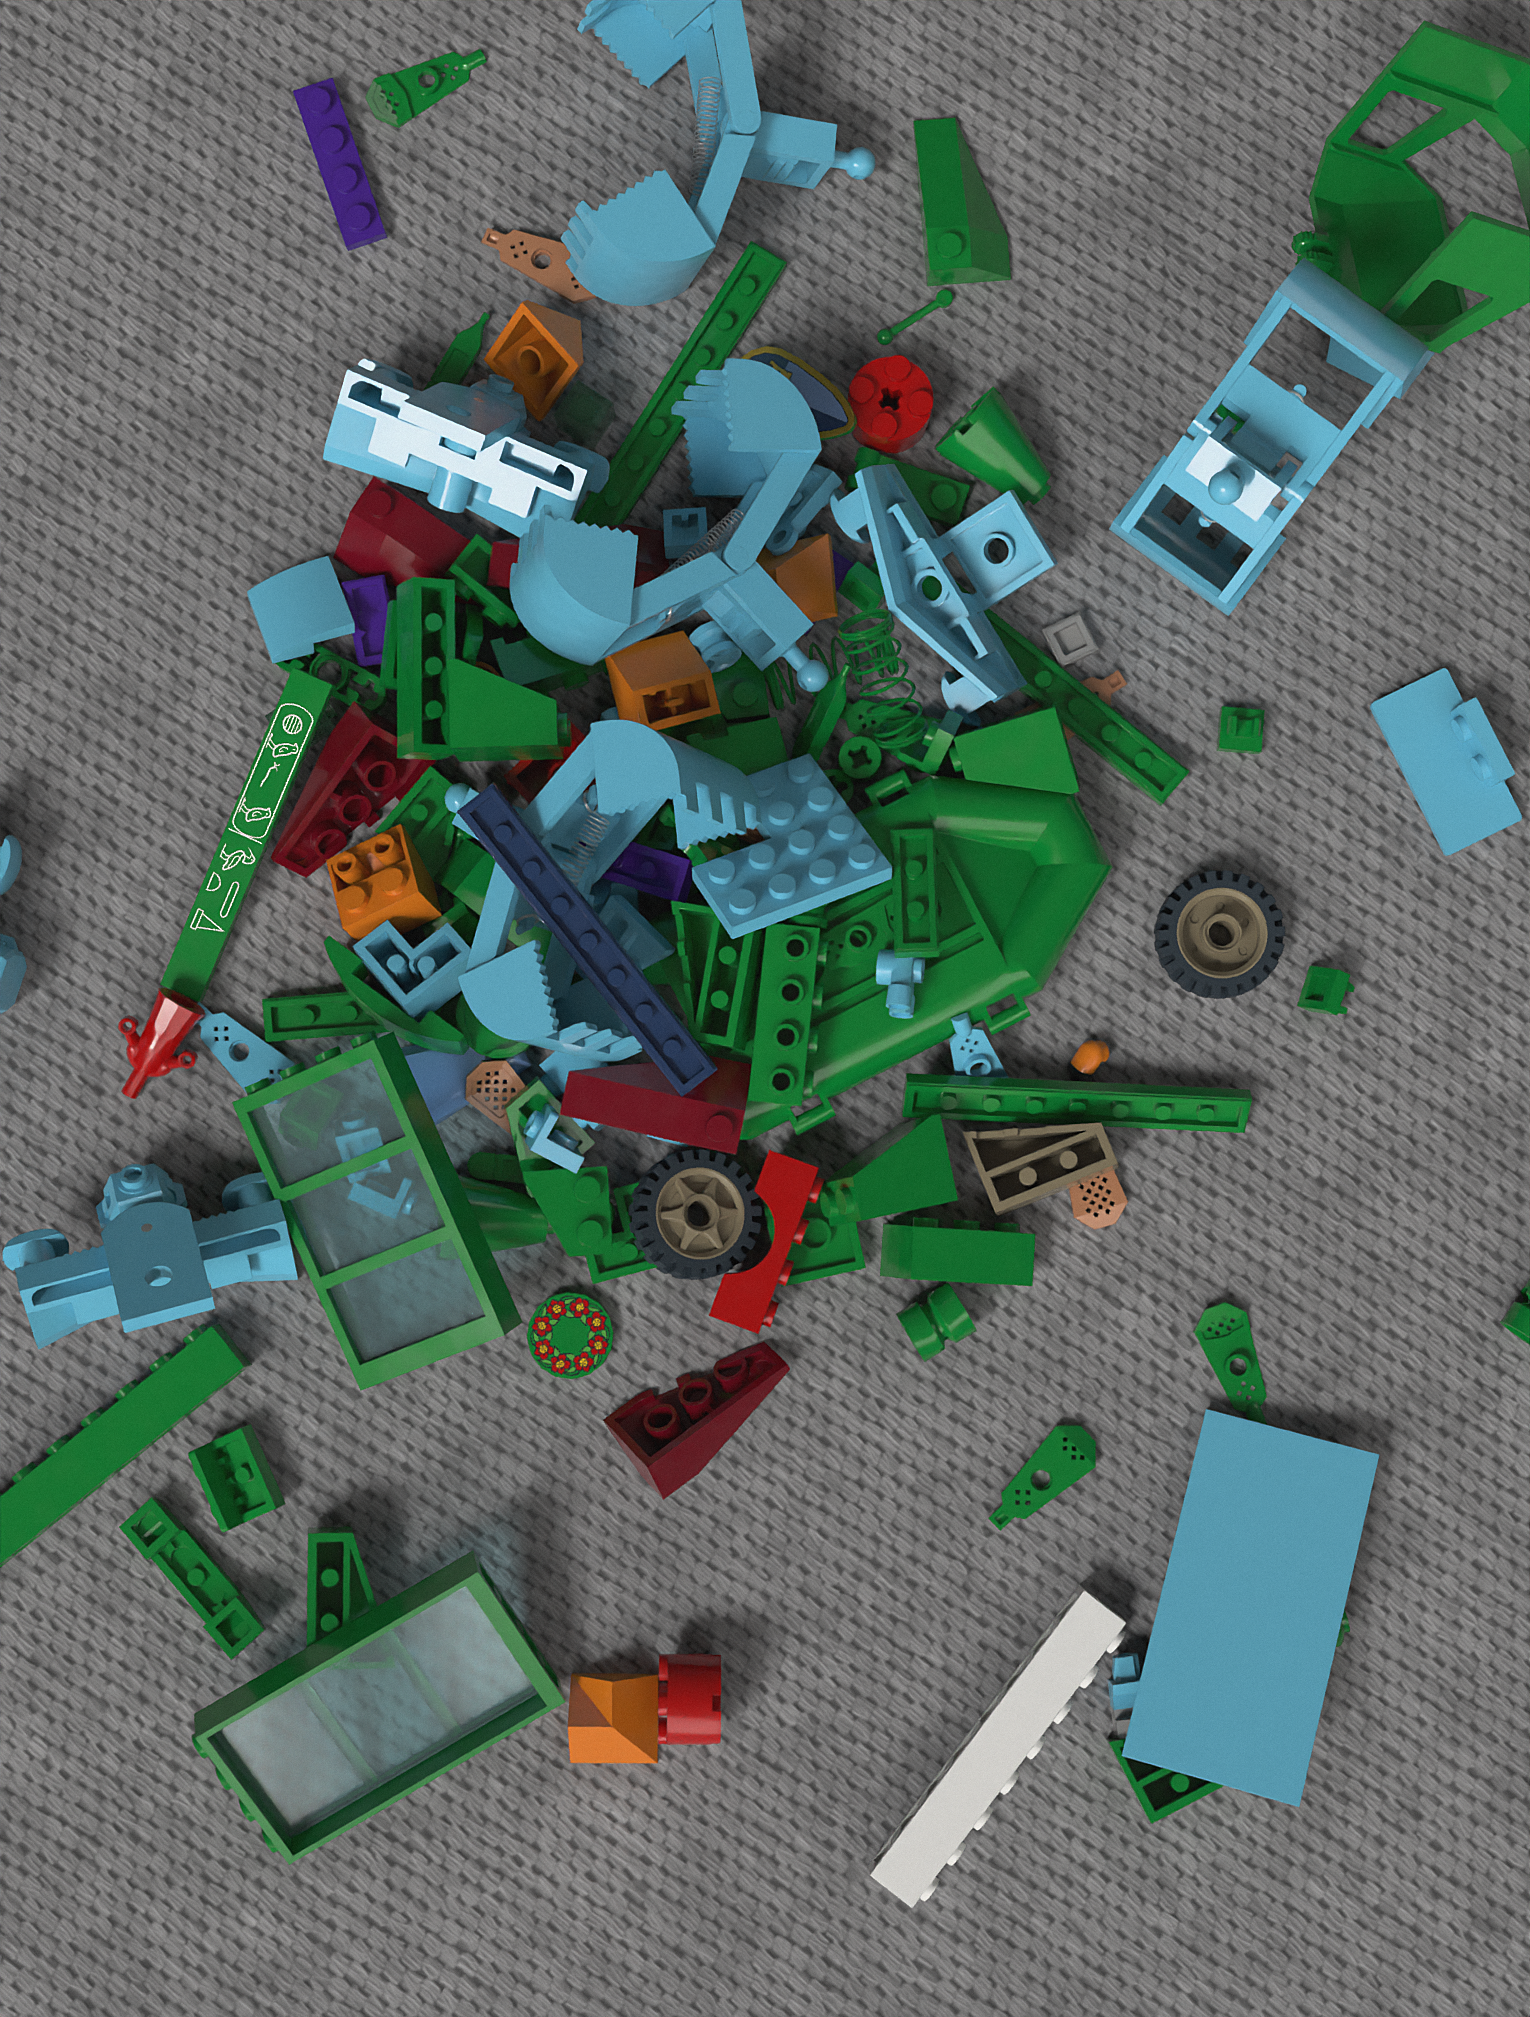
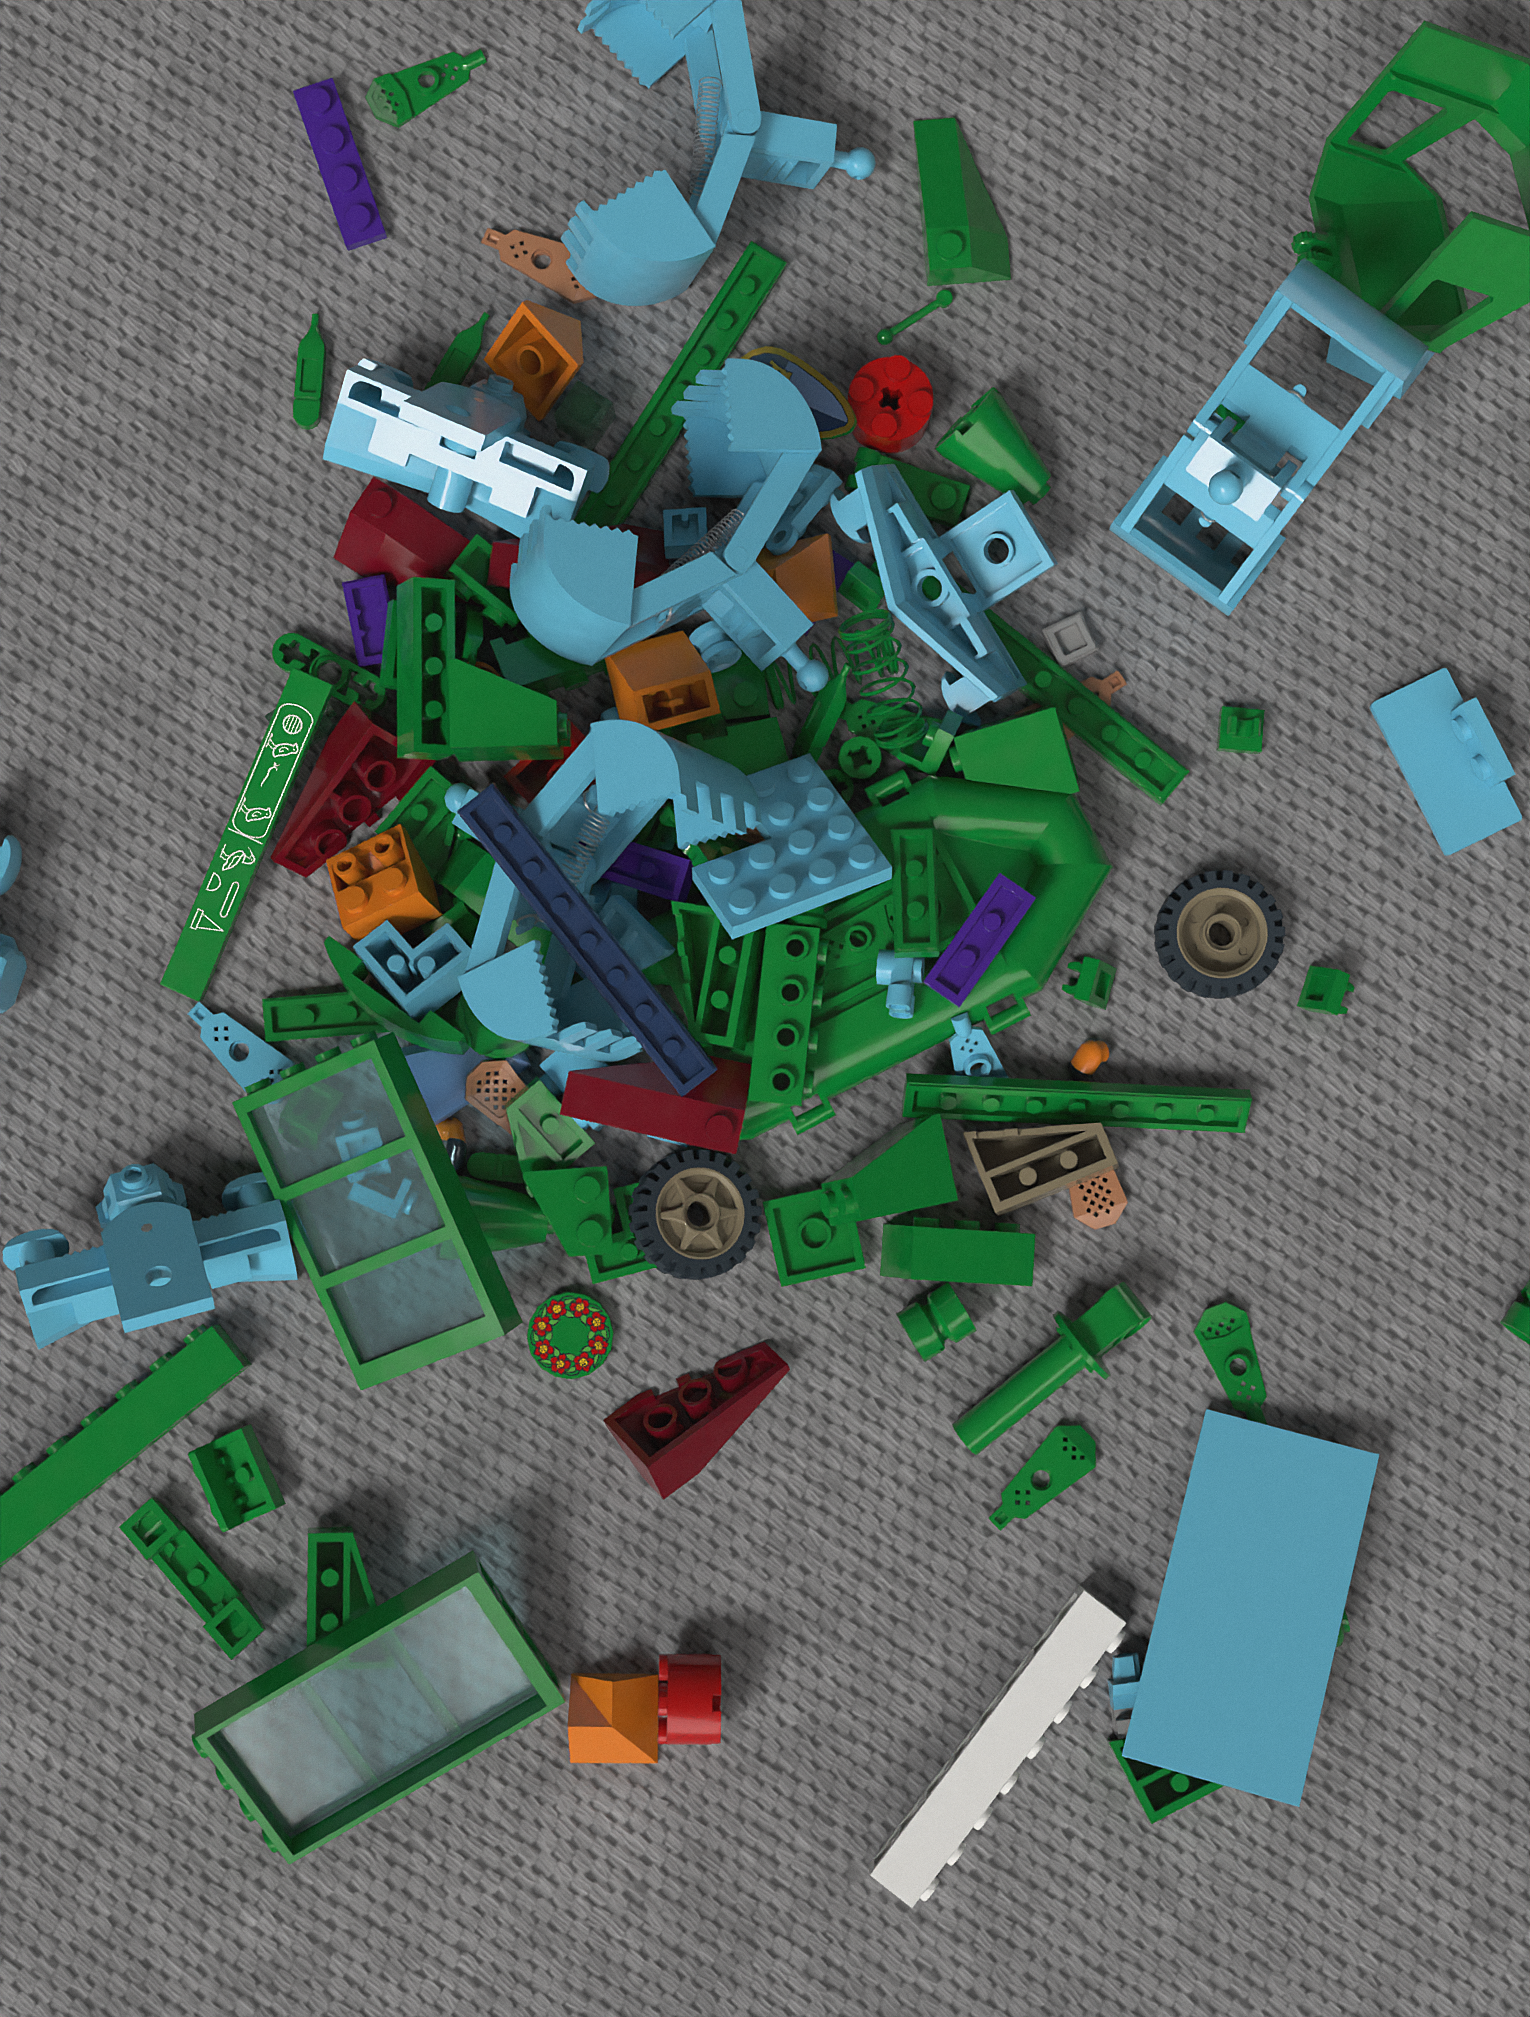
(164, 1032): red piece -> none
(300, 609): medium azure slope -> none
(310, 378): none -> green piece
(456, 1147): none -> arm
(556, 1147): medium azure bracket -> none
(747, 1295): red arch -> none
(979, 940): none -> dark purple plate
(1080, 1346): none -> green piece
(1093, 982): none -> green tile

